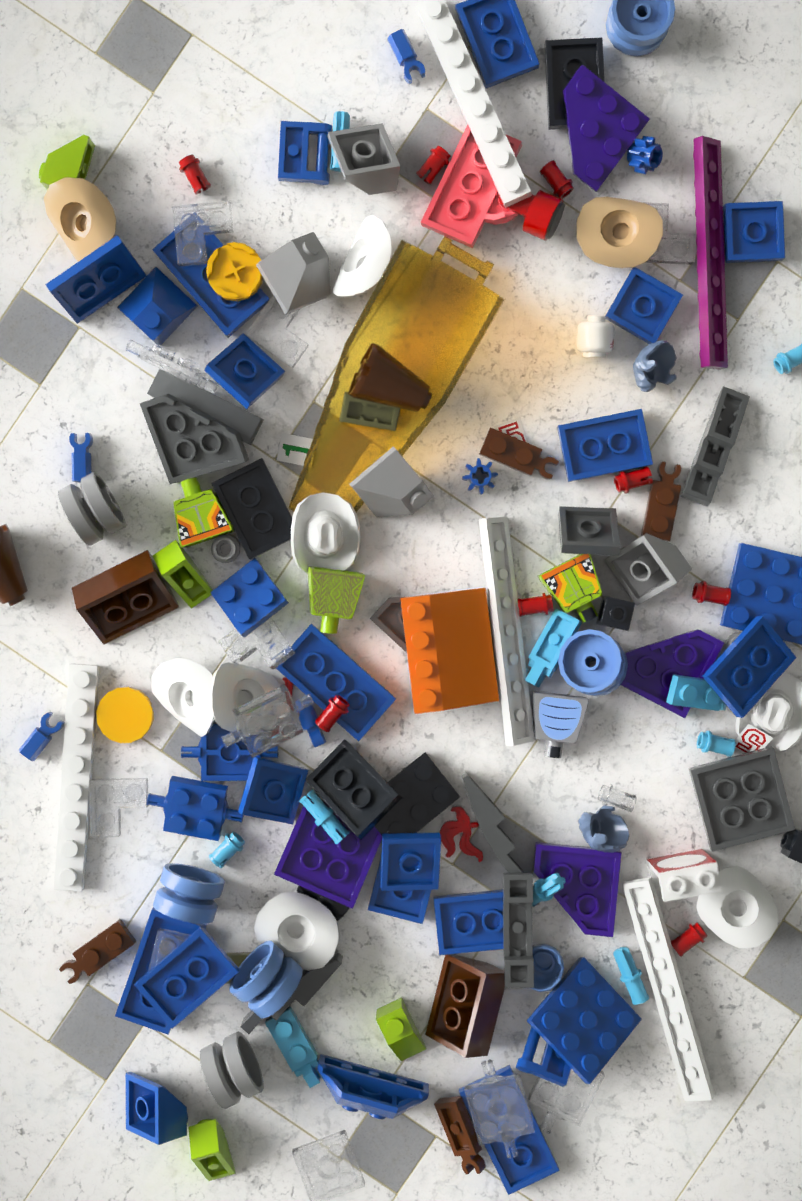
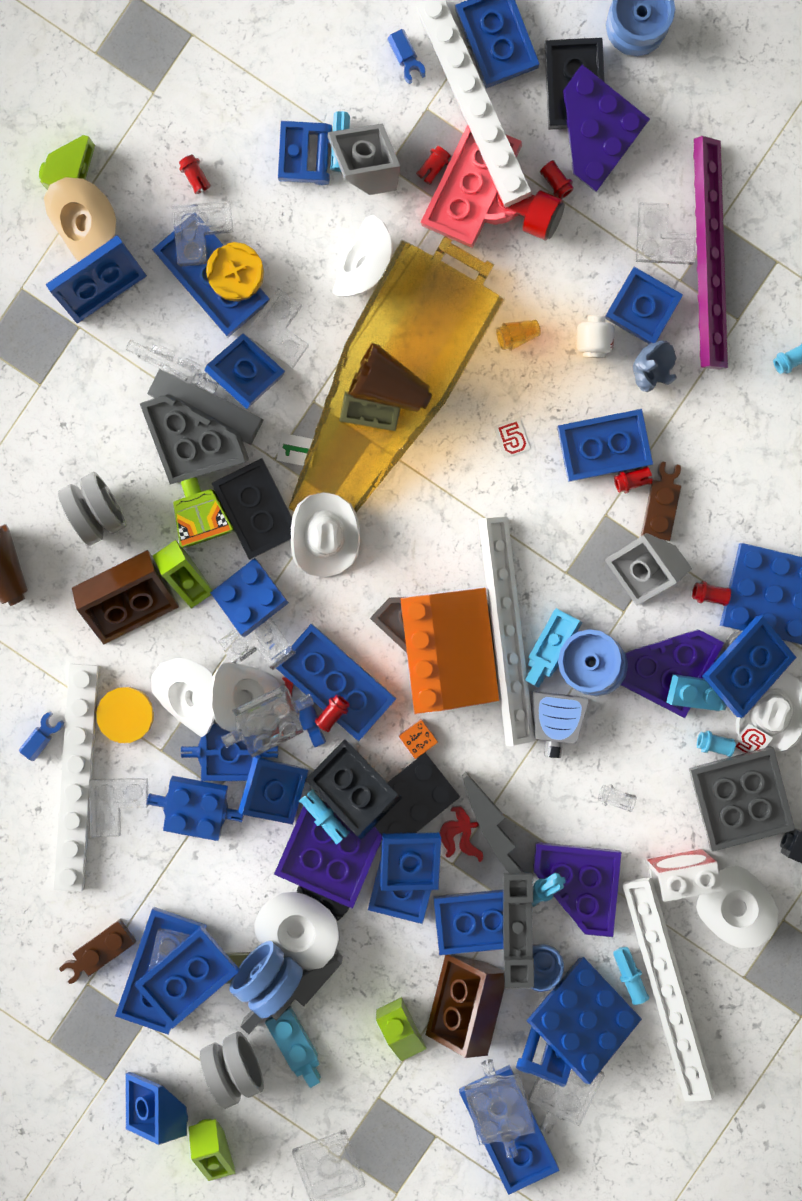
(81, 457): blue bar -> none
(157, 306): blue slope -> none
(188, 893): medium blue wheel -> none
(216, 548): light grey plate -> none
(232, 843): medium azure pin -> none
(297, 273): light grey slope -> none
(333, 595): lime torso -> none
(370, 1089): blue wedge -> none
(391, 486): light grey slope -> none
(418, 738): none -> orange tile
(460, 1133): reddish brown plate -> none
(485, 470): blue gear -> none
(515, 453): reddish brown plate -> none
(517, 333): none -> clear yellow cone
(535, 605): red pin -> none
(574, 585): torso -> none
(589, 530): dark grey plate -> none
(604, 830): sand blue hair -> none
(615, 613): black brick -> none
(619, 231): tan hat -> none
(644, 155): blue gear -> none
(689, 939): red pin -> none
(715, 446): dark grey slope -> none
(754, 232): blue plate -> none

